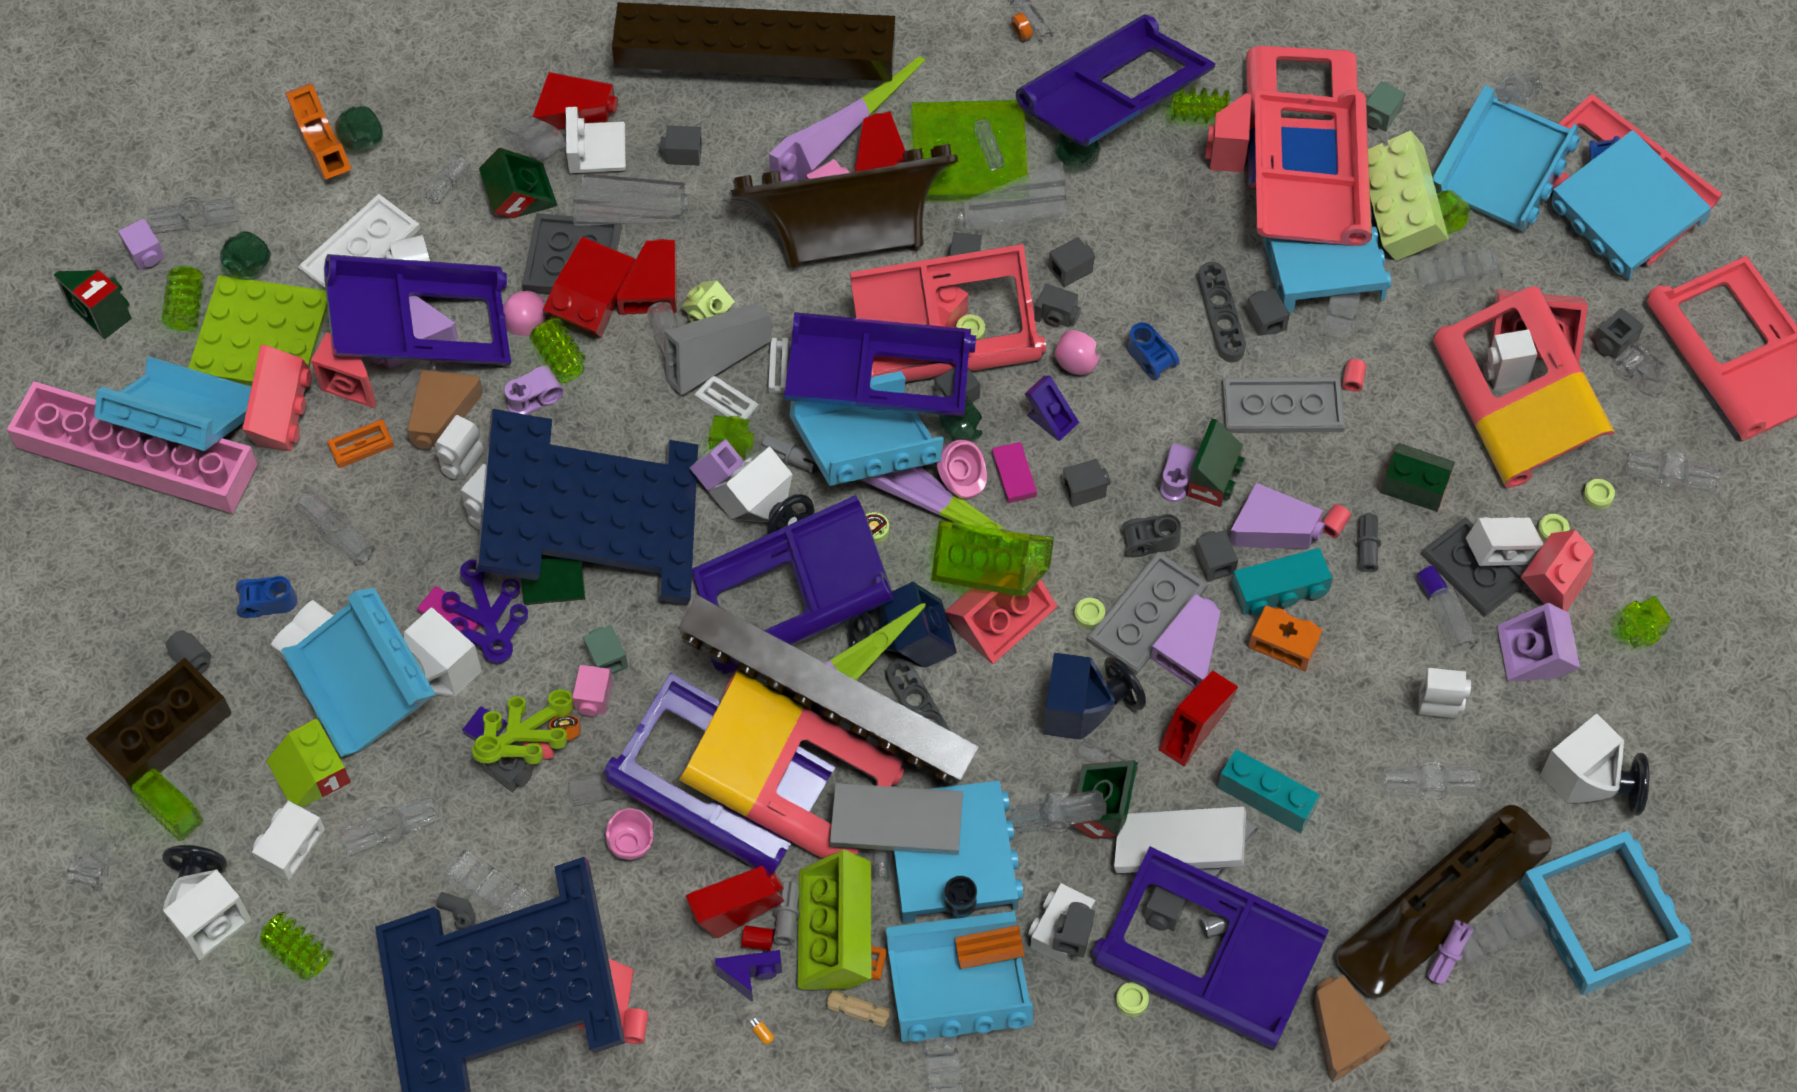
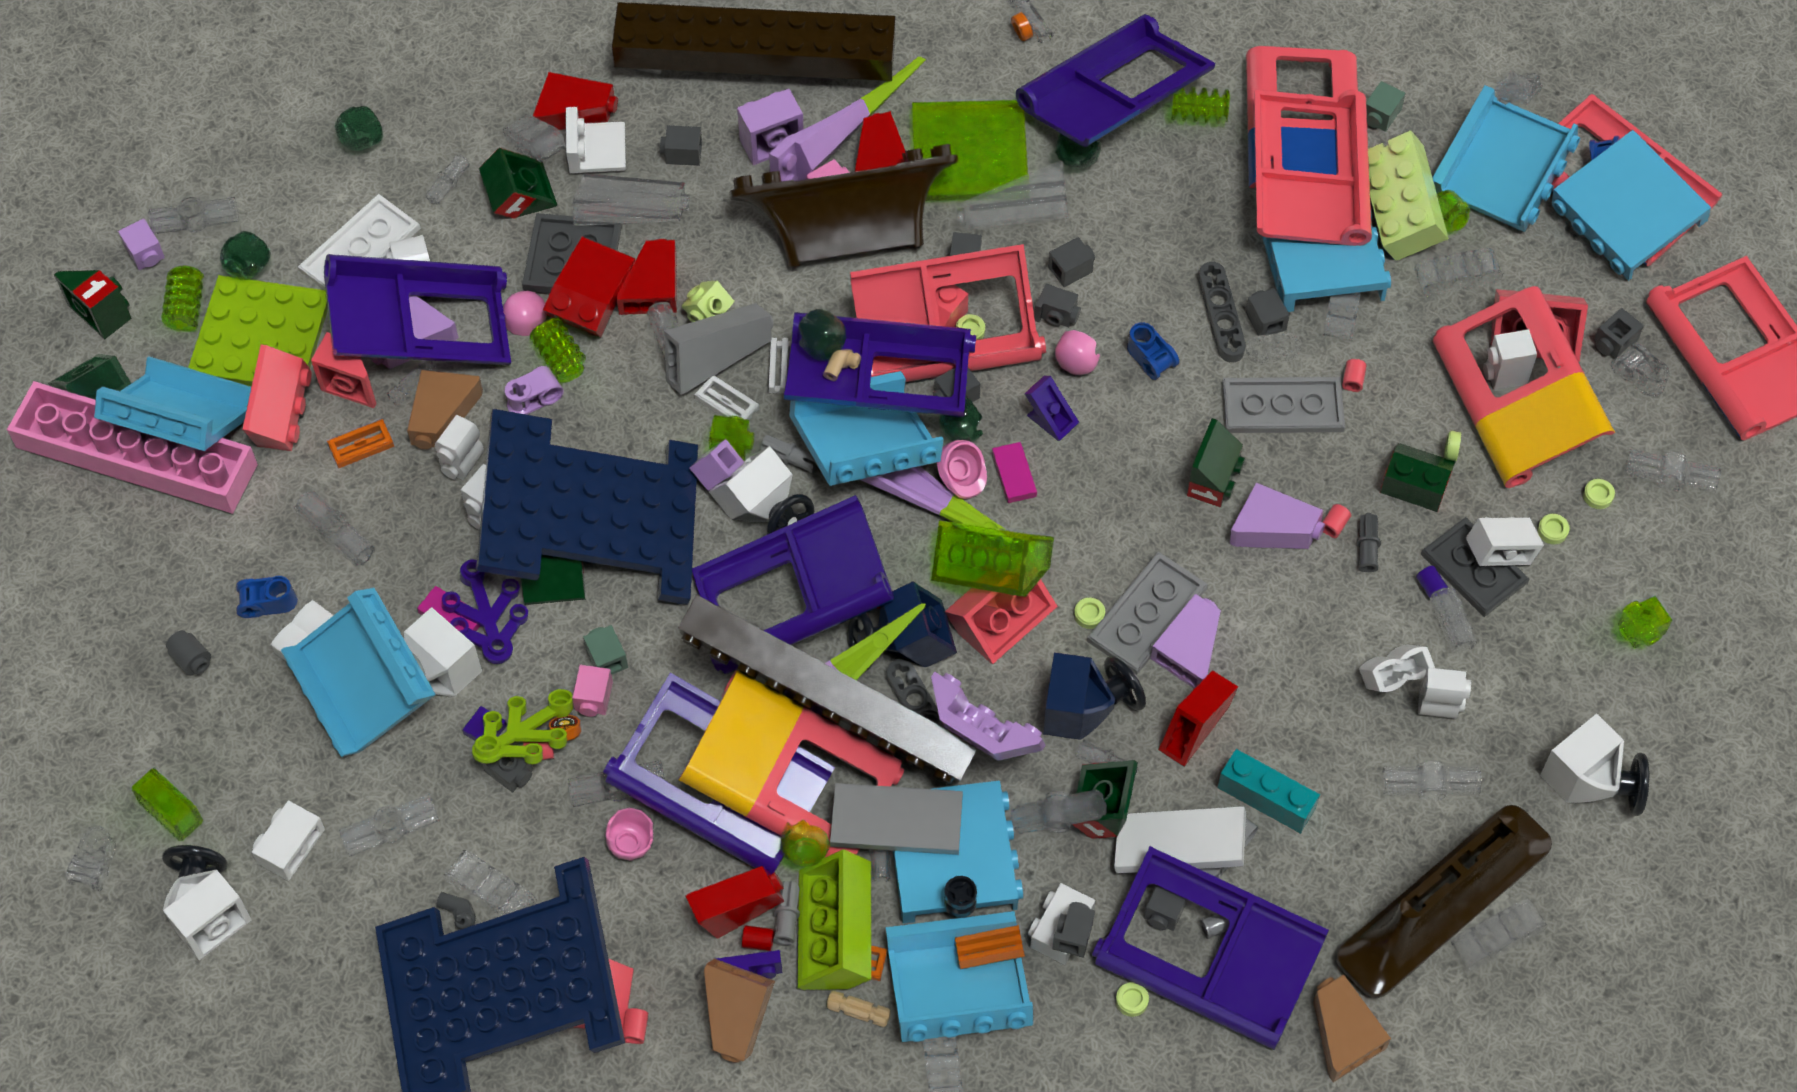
(92, 375): none -> clear green slope
(159, 724): dark brown brick -> none
(294, 948): clear neon green piece -> none
(307, 765): lime slope -> none
(316, 132): orange arch -> none
(735, 1008): none -> medium nougat slope
(762, 1032): light orange piece -> none
(767, 123): none -> lavender brick
(804, 843): none -> clear neon green hair
(821, 334): none -> hair
(841, 359): none -> tan arm
(879, 526): tile -> none
(979, 725): none -> lavender wedge
(989, 144): clear axle -> none
(1085, 482): dark grey brick -> none
(1150, 536): dark grey piece -> none
(1177, 473): lavender piece -> none
(1216, 555): dark grey brick -> none
(1230, 136): coral slope -> none
(1270, 638): orange brick -> none
(1281, 581): teal brick -> none
(1400, 665): none -> white brick
(1449, 952): lavender axle -> none
(1452, 445): none -> yellowish green tile
(1538, 644): lavender slope -> none
(1560, 569): coral slope -> none
(1563, 936): medium azure window -> none

